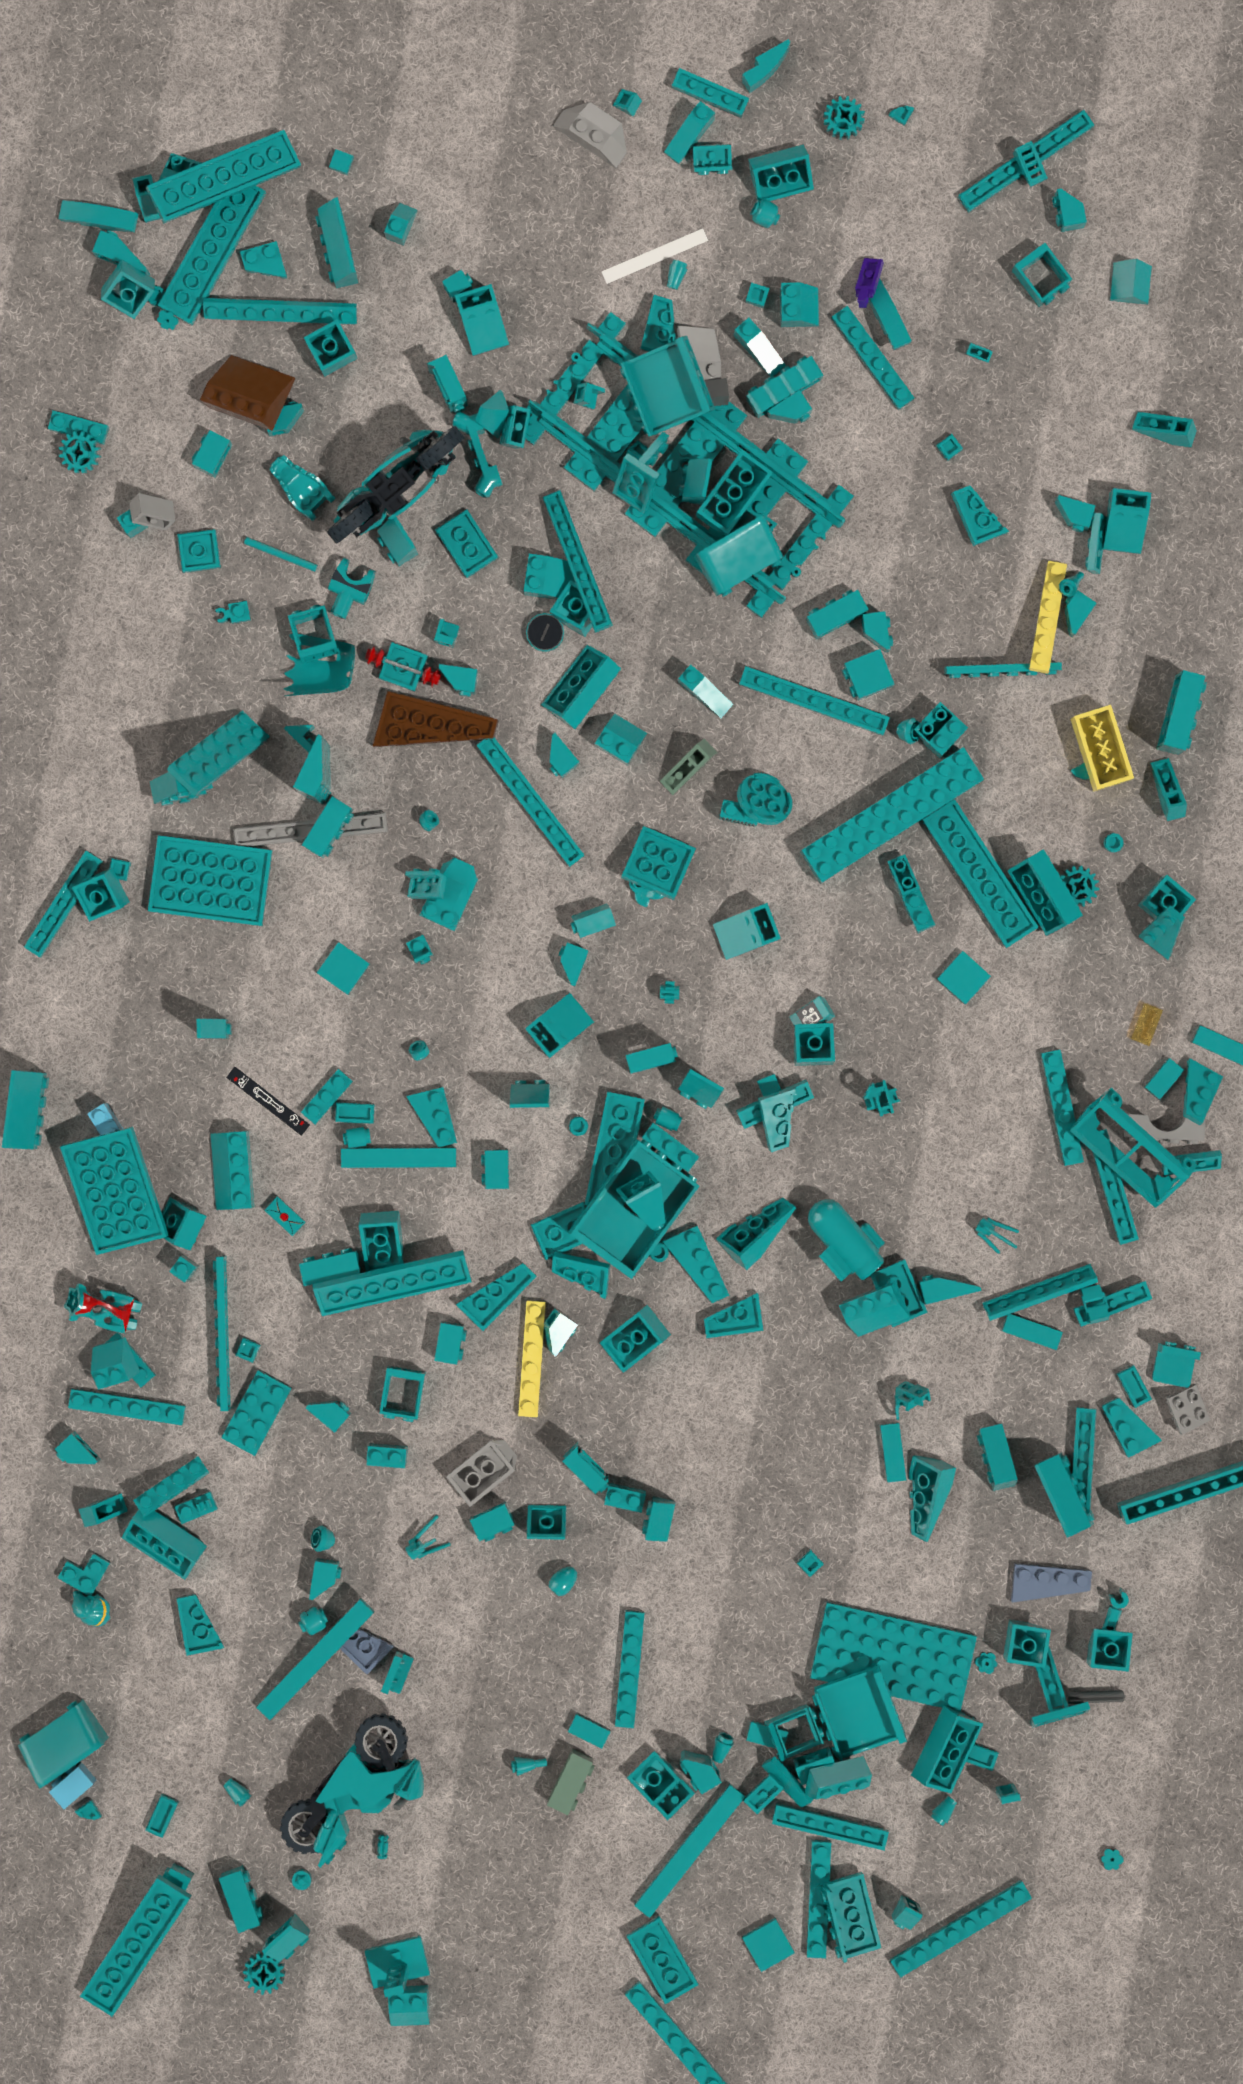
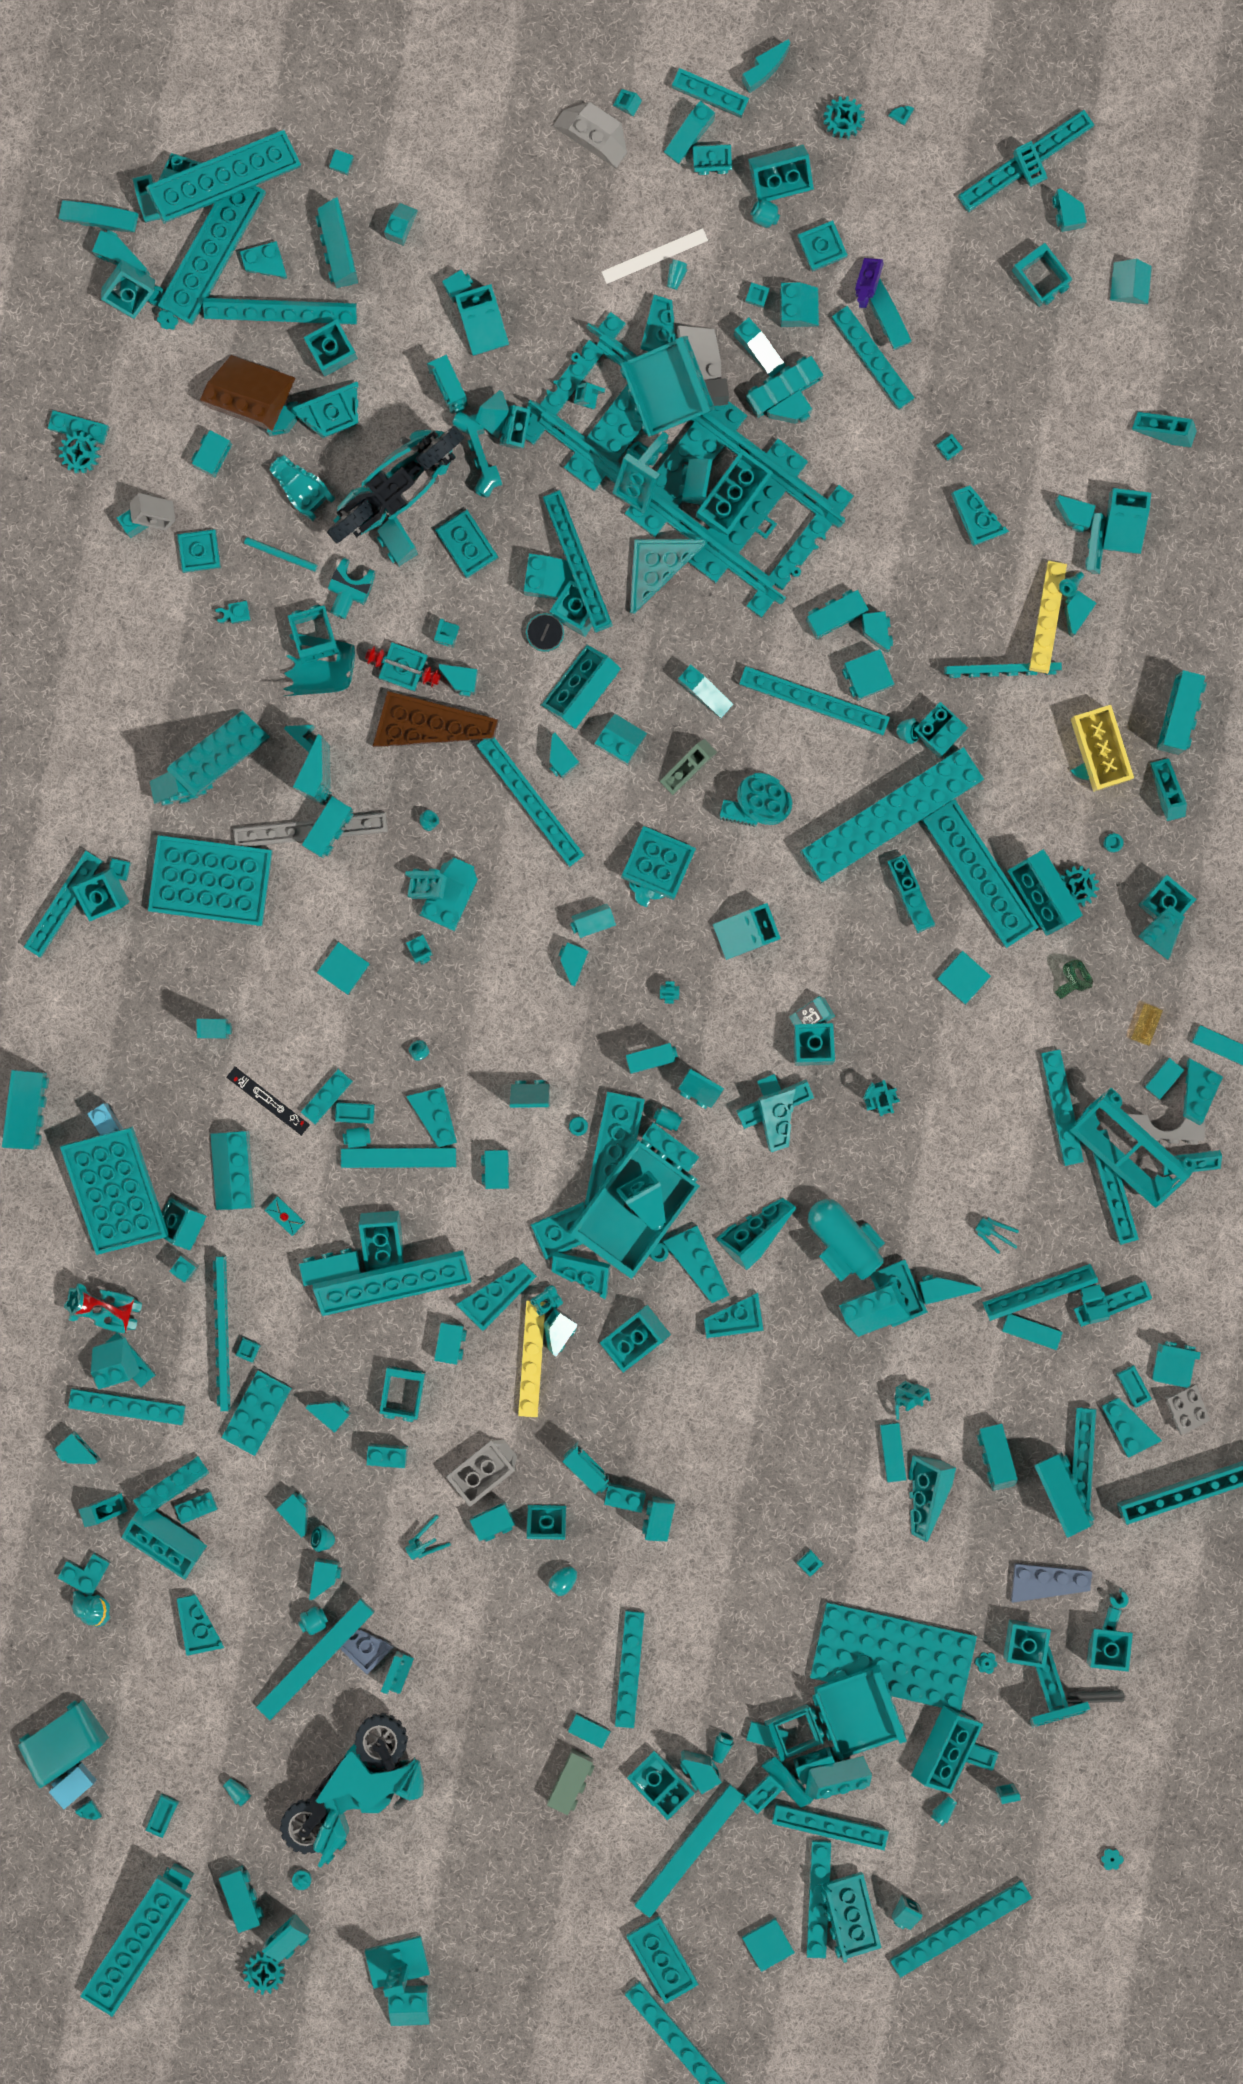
(295, 1512): none -> teal slope
(331, 411): none -> teal wing
(382, 1847): teal piece -> none
(524, 1765): teal cone -> none
(552, 1298): none -> teal piece
(559, 1025): teal slope -> none
(656, 563): none -> teal tile
(739, 556): teal windscreen -> none
(822, 246): none -> teal plate
(979, 352): teal piece -> none
(1074, 982): none -> clear green piece

